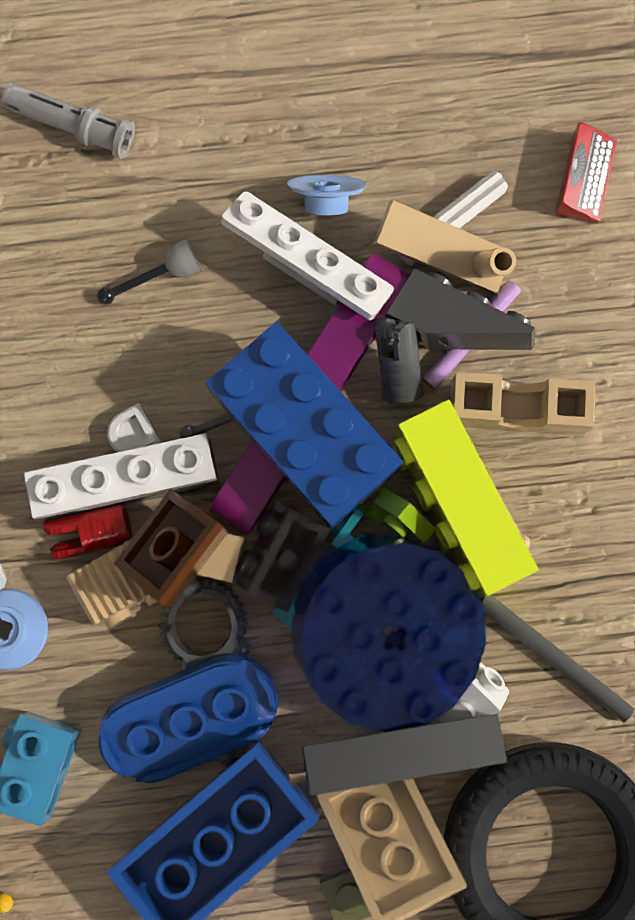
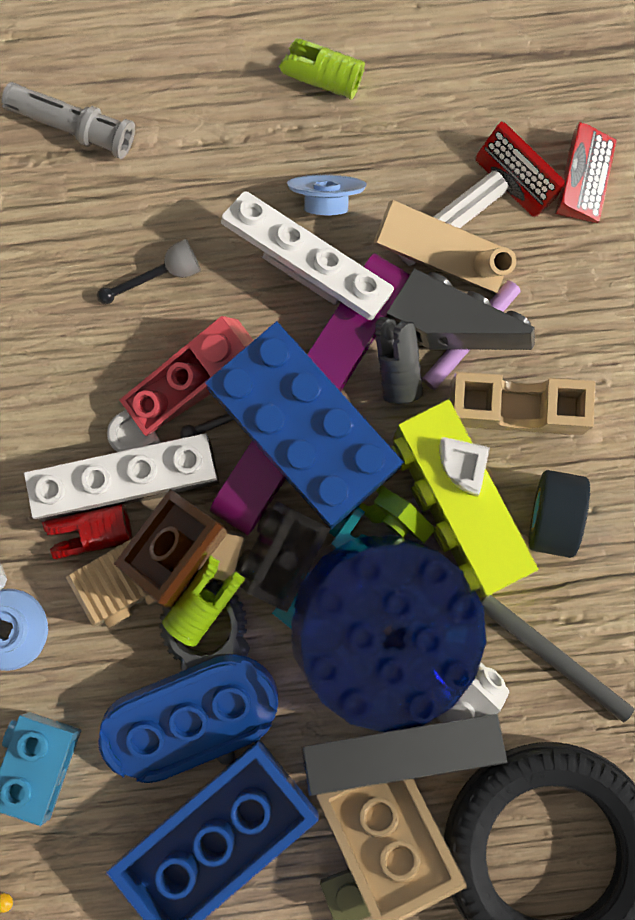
(182, 378): none -> coral slope
(198, 606): none -> lime hinge
(323, 68): none -> lime hinge
(464, 463): none -> white tile
(528, 176): none -> slope
(559, 514): none -> black wheel

